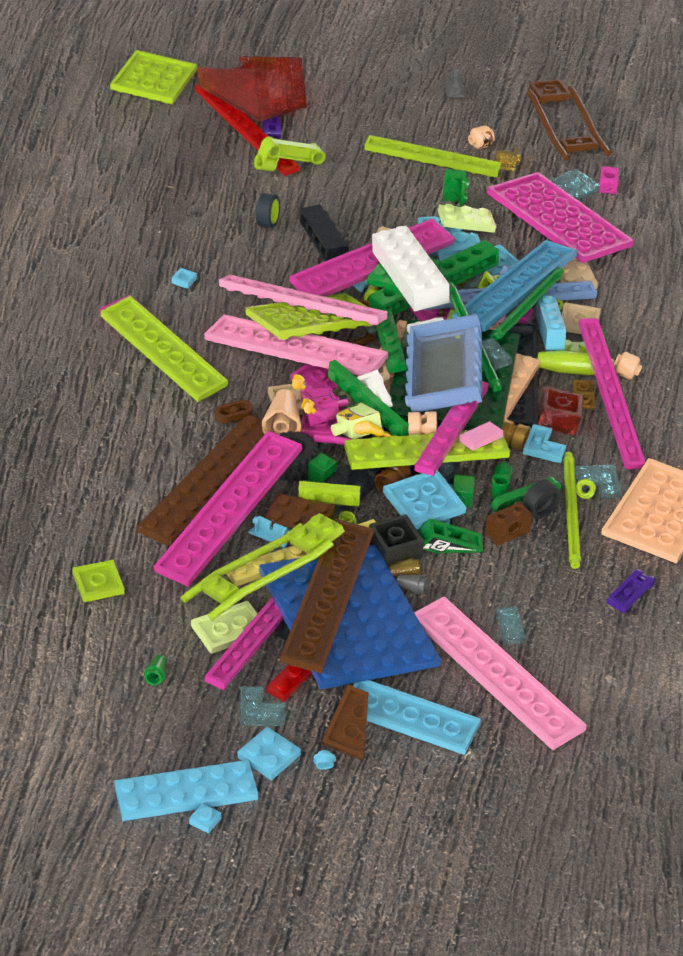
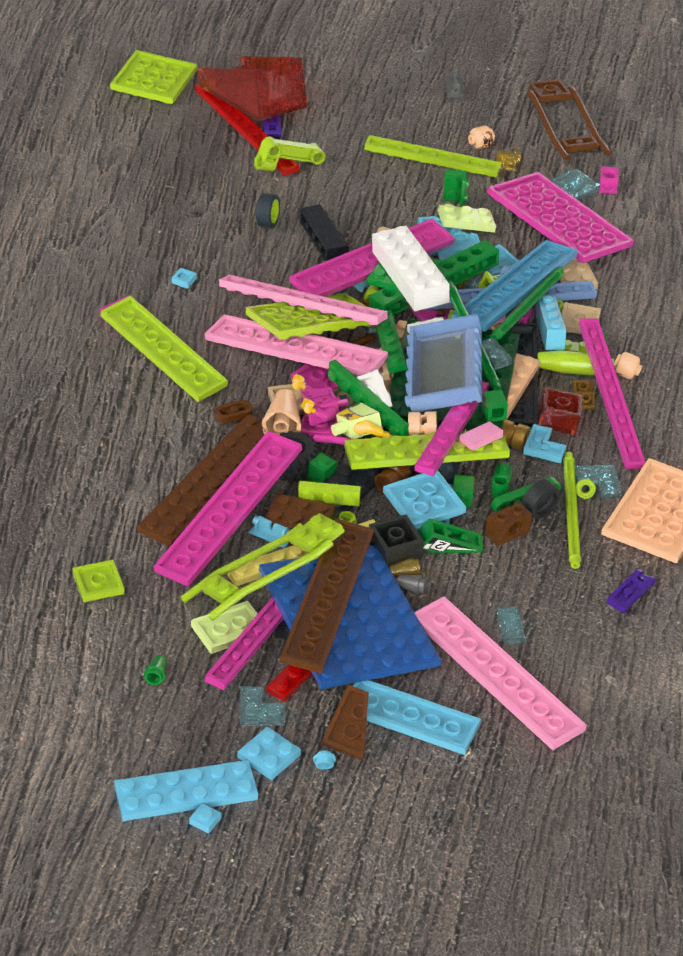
(494, 405): none -> green brick

